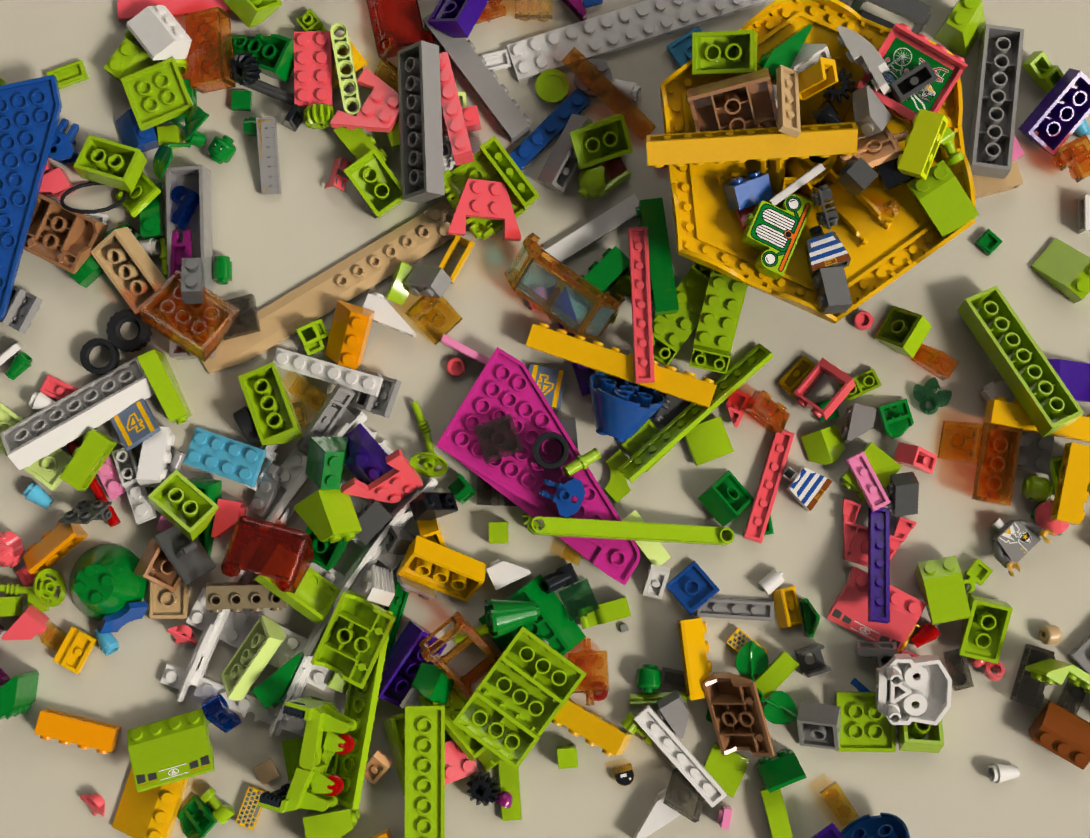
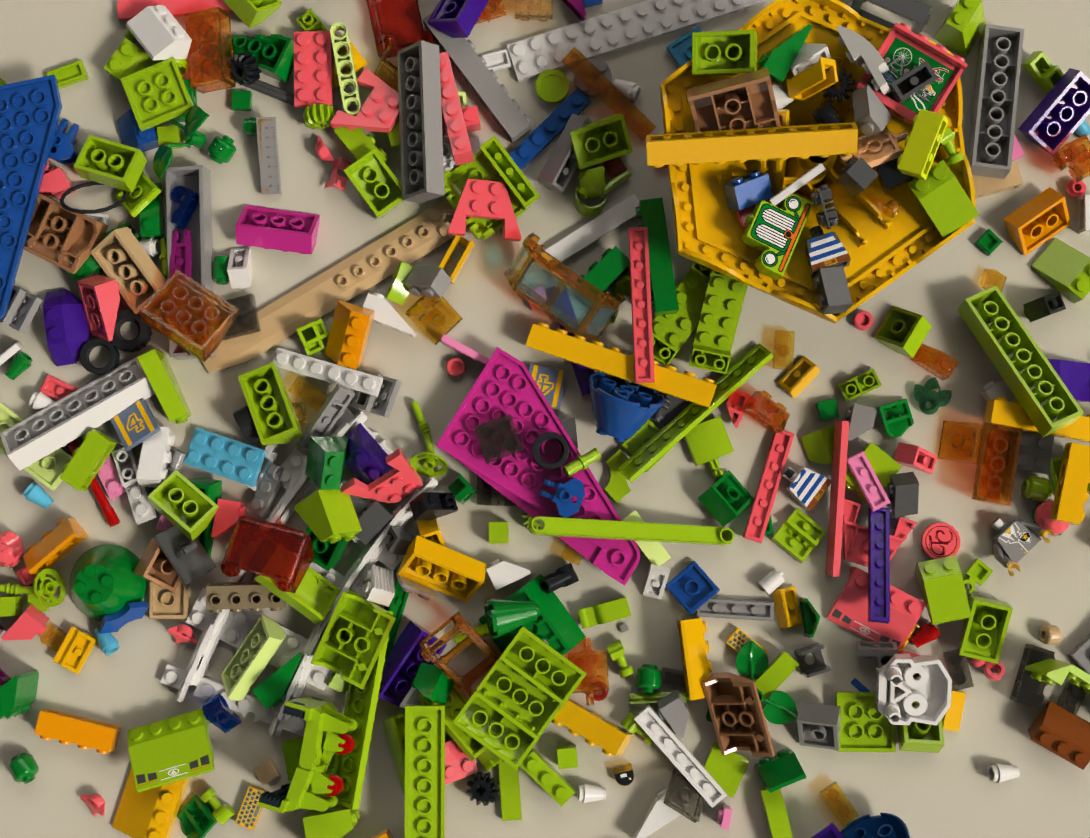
(23, 768): none -> green head
(65, 326): none -> dark purple wedge
(87, 511): dark grey hinge -> none
(101, 304): none -> coral slope
(192, 280): dark grey brick -> none
(240, 268): none -> white slope
(277, 229): none -> dark pink slope
(293, 118): black slope -> none
(322, 151): none -> coral piece
(377, 766): light nougat slope -> none
(504, 799): magenta hinge -> none
(547, 777): none -> lime brick
(578, 600): clear green piece -> none
(588, 210): none -> lime helmet
(590, 793): none -> white cone
(616, 652): none -> lime leg
(714, 465): none -> lime piece
(783, 350): none -> clear yellow plate
(788, 101): tan plate -> none
(798, 535): none -> lime slope
(813, 377): coral window -> none
(837, 498): none -> coral tile
(940, 540): none -> coral tile
(952, 718): none -> yellow slope
(992, 278): none -> clear yellow slope
(1037, 220): none -> light orange slope
(1044, 306): none -> pearl dark grey slope
(1072, 192): none -> coral plate

